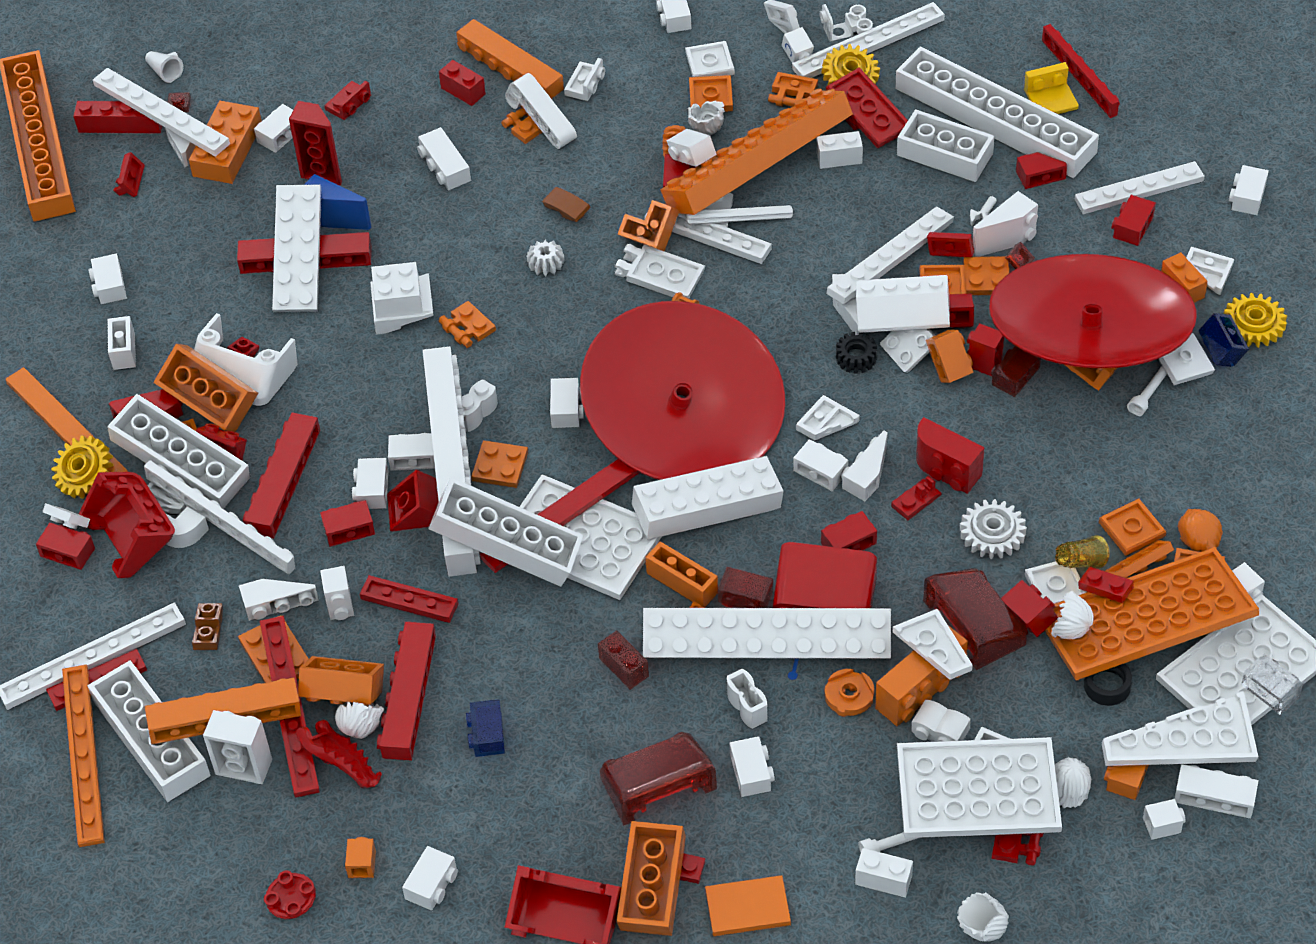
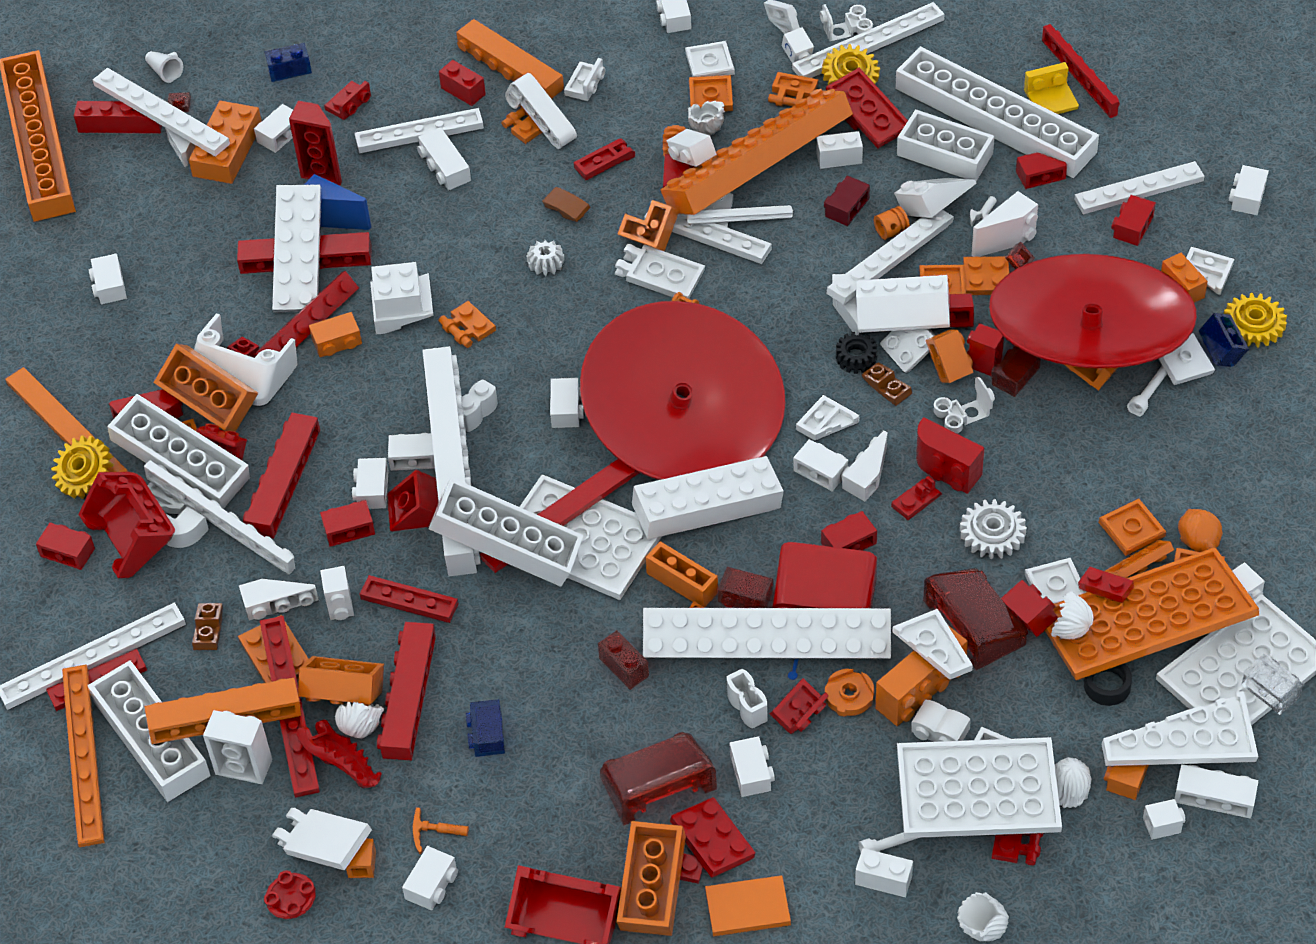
(65, 516): white plate -> none
(121, 343): white brick -> none
(129, 176): red plate -> none
(288, 62): none -> clear blue brick
(315, 311): none -> red plate
(322, 837): none -> white tile
(335, 334): none -> orange brick
(410, 131): none -> white plate
(440, 828): none -> orange piece
(499, 464): orange plate -> none
(604, 159): none -> red plate
(713, 837): none -> red plate
(798, 706): none -> red bracket
(847, 200): none -> dark red brick
(884, 382): none -> dark orange slope
(893, 222): none -> orange piece
(929, 197): none -> white slope
(950, 244): red plate -> none
(955, 413): none -> white piece
(1083, 553): clear yellow plant -> none

